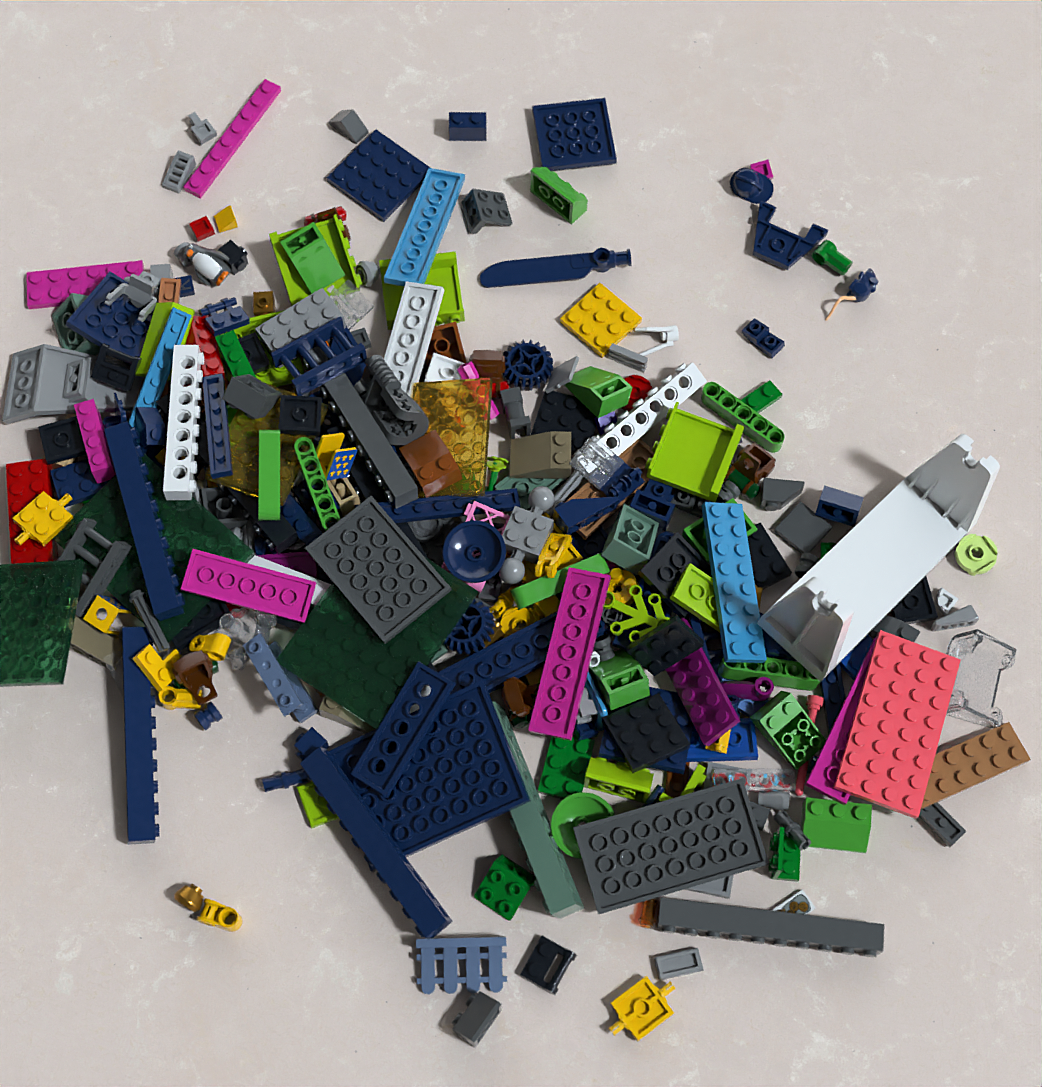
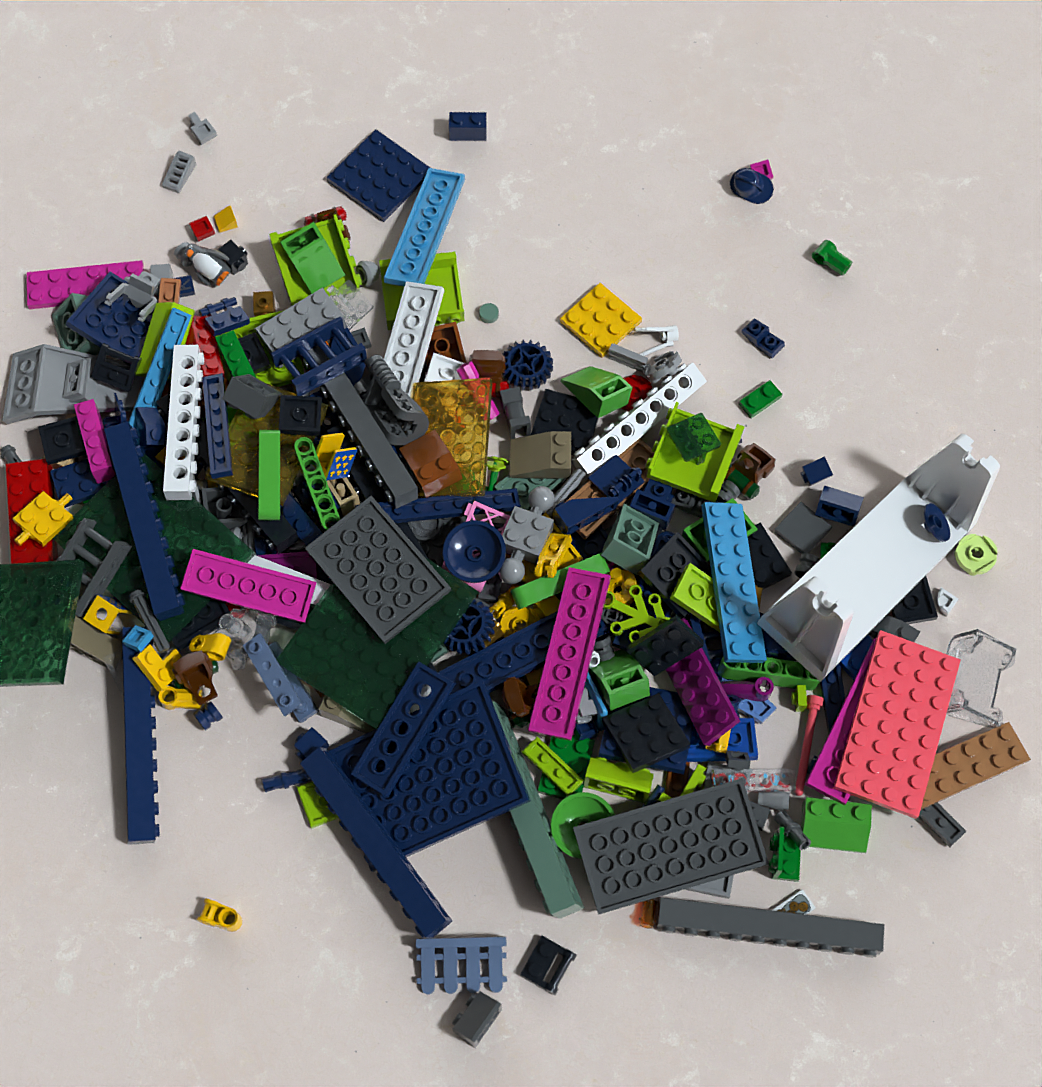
(9, 454): none -> dark grey pin
(138, 638): none -> dark azure plate
(190, 897): pearl gold cone -> none
(232, 138): dark pink plate -> none
(349, 125): dark grey slope -> none
(485, 207): dark grey bracket -> none
(489, 313): none -> sand green tile
(505, 887): green bracket -> none
(552, 268): dark blue piece -> none
(553, 766): none -> lime tile
(557, 194): bright green slope -> none
(562, 374): light grey piece -> none
(574, 134): dark blue plate -> none
(596, 462): clear bracket -> none
(605, 420): plate -> none
(642, 1008): yellow plate -> none
(665, 365): none -> light grey plate
(678, 964): light grey tile -> none
(693, 438): none -> clear green bracket
(737, 760): none -> dark grey plate
(738, 408): bright green beam -> none
(779, 492): dark grey slope -> none
(780, 245): dark blue wing -> none
(788, 729): bright green slope -> none
(799, 698): none -> lime plate
(816, 471): none -> dark blue brick
(859, 289): dark blue animal -> none
(936, 522): none -> dark blue dish
(960, 618): light grey slope -> none

